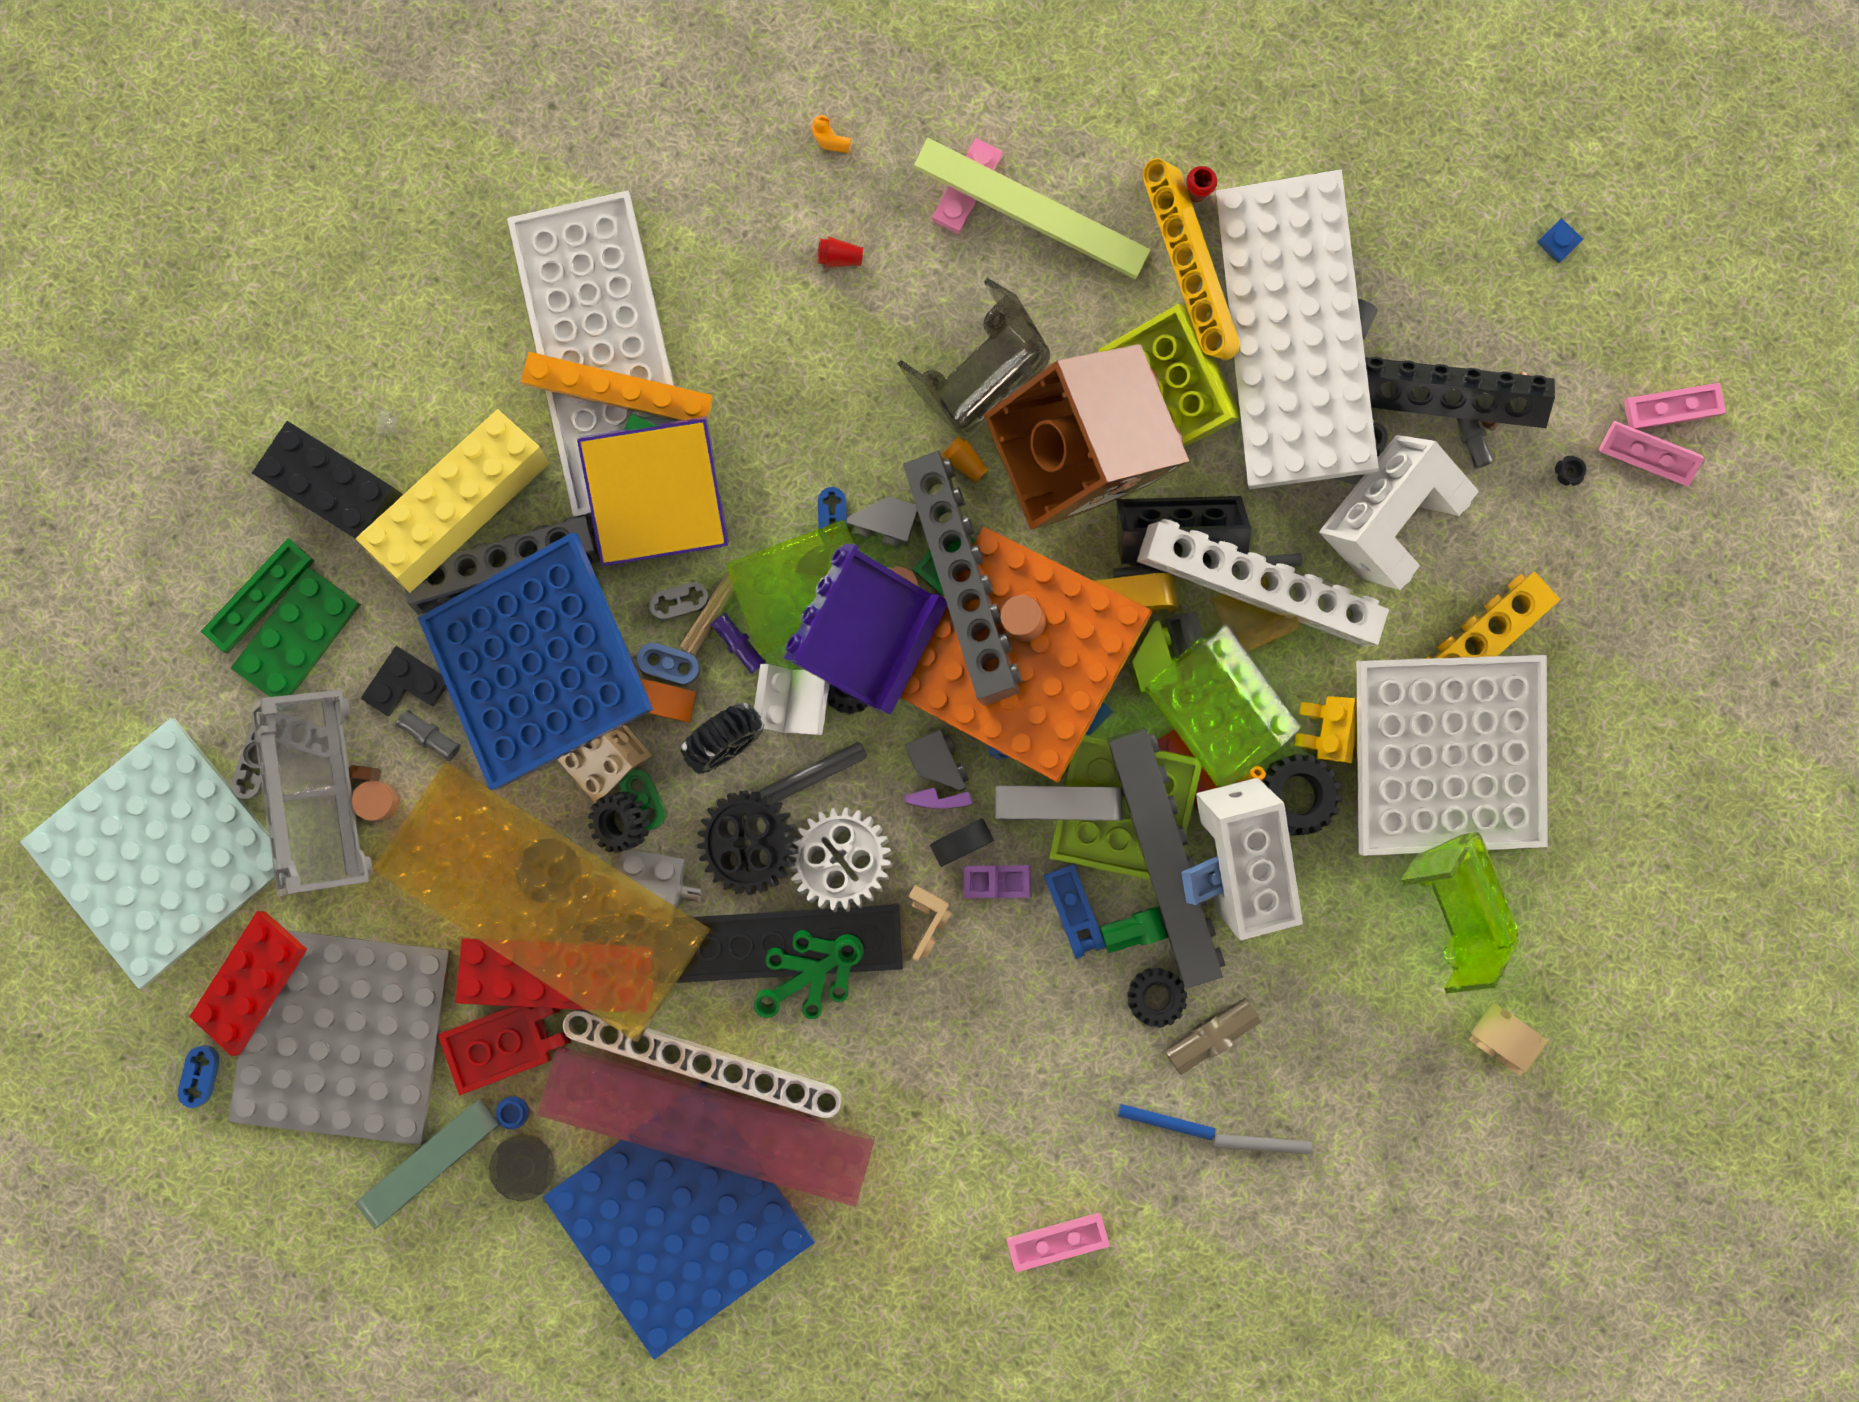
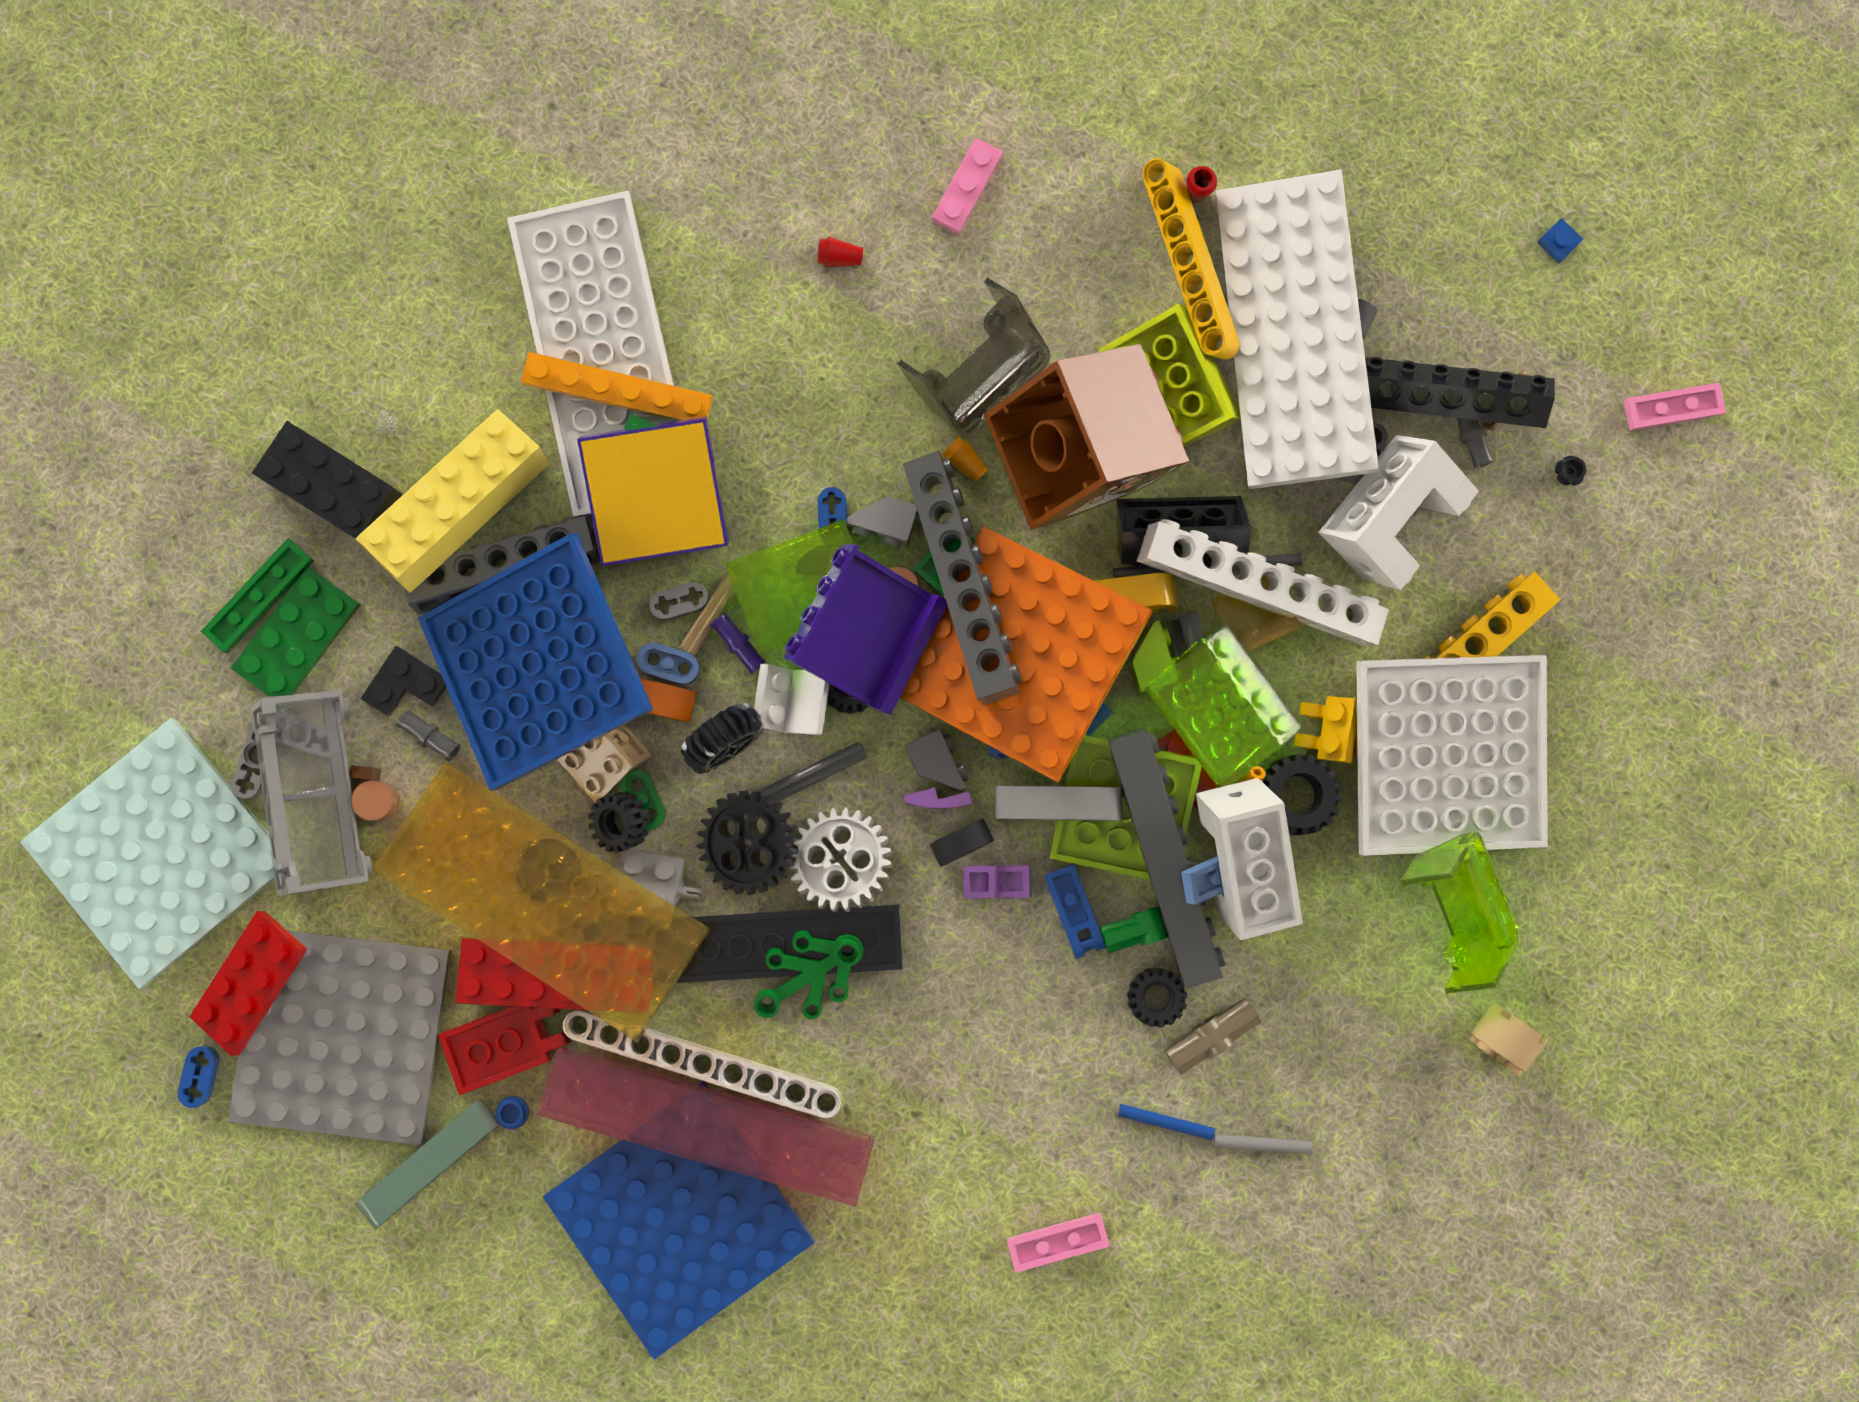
(522, 1167): clear smoke tile -> none
(826, 138): light orange arm -> none
(925, 902): tan bracket -> none
(1023, 618): nougat piece -> none
(1031, 208): yellowish green tile -> none
(1651, 453): bright pink plate -> none

